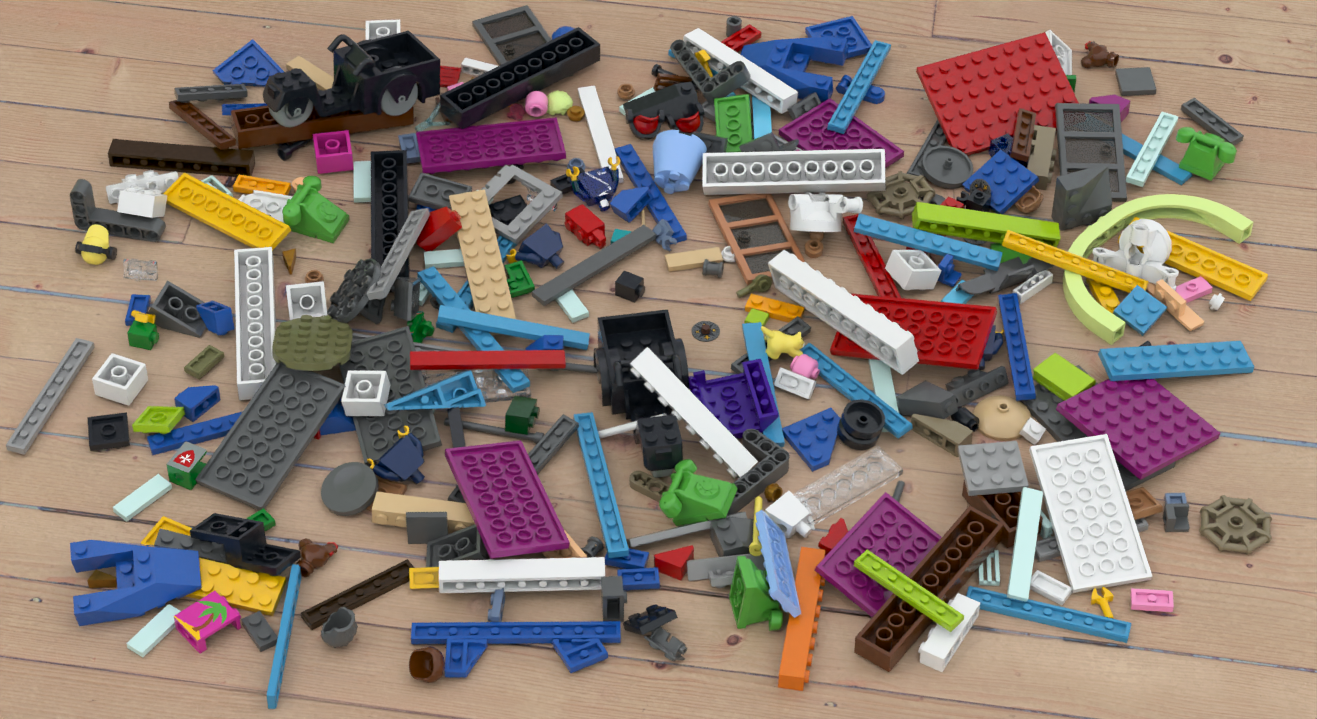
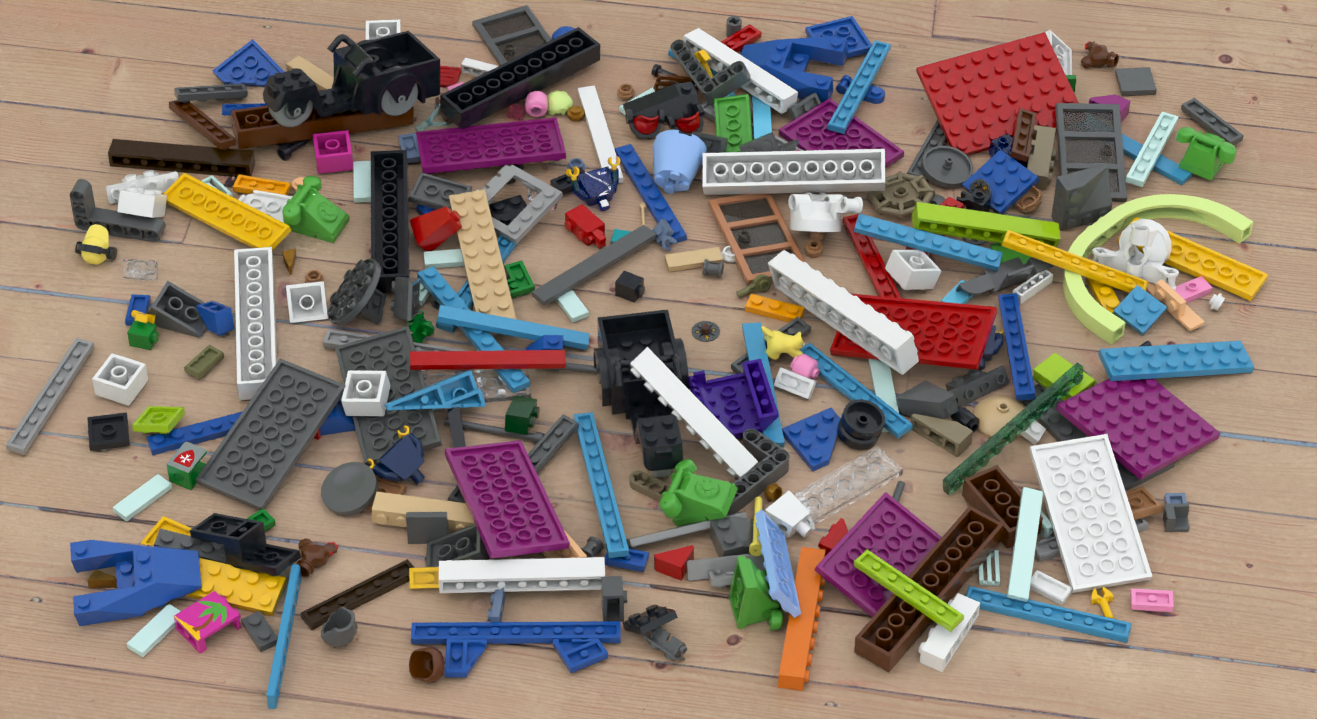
(197, 400): blue slope -> none
(312, 343): olive plate -> none
(399, 253): light grey plate -> none
(539, 249): dark blue torso -> none
(620, 429): white bar -> none
(631, 202): blue slope -> none
(639, 578): blue plate -> none
(757, 316): lime tile -> none
(948, 274): blue bracket -> none
(992, 468): light grey plate -> none
(1013, 428): none -> clear green plate
(1235, 533): dark tan plate -> none

